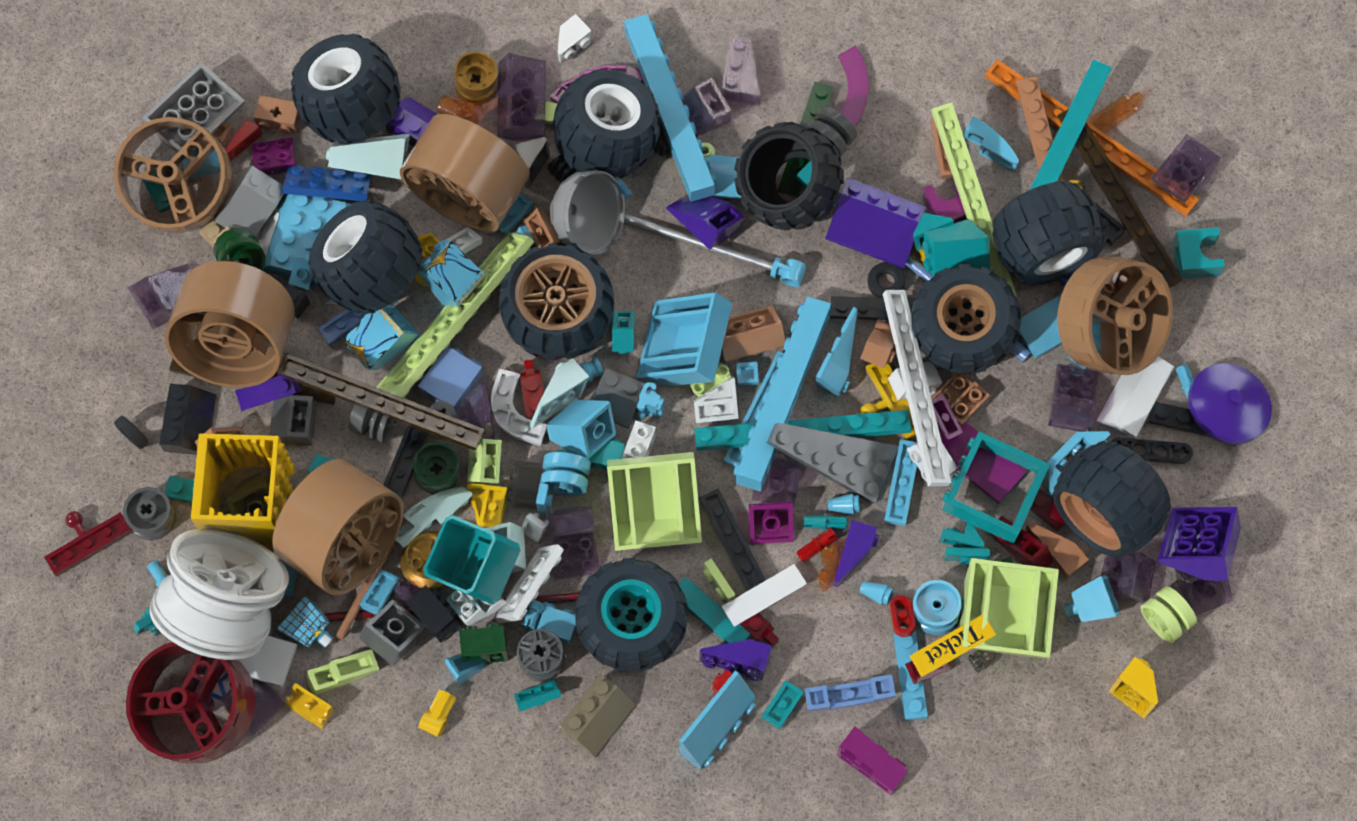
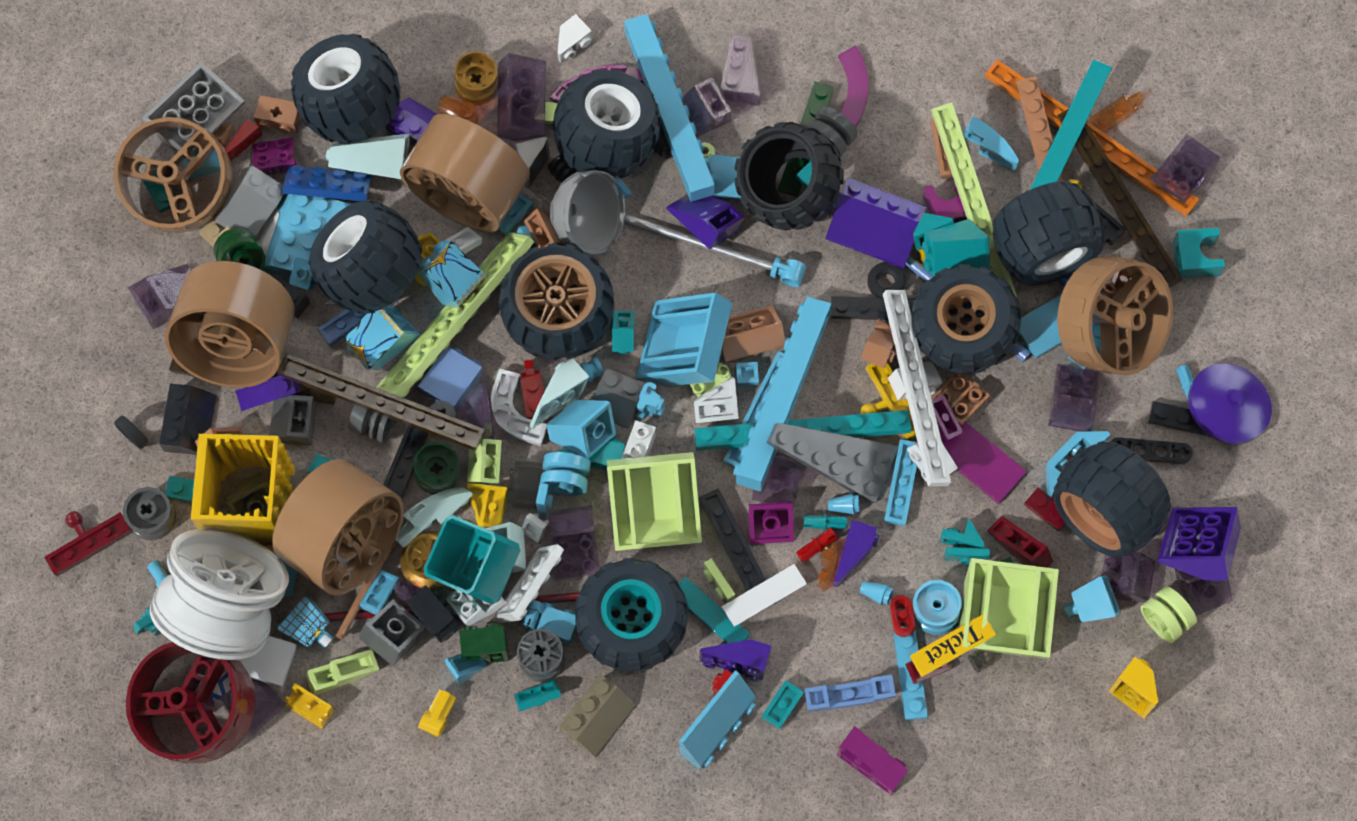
(760, 629): dark red hinge -> none
(836, 367): medium azure wedge -> none
(979, 518): teal window -> none
(1065, 553): nougat slope -> none
(1135, 398): white slope -> none

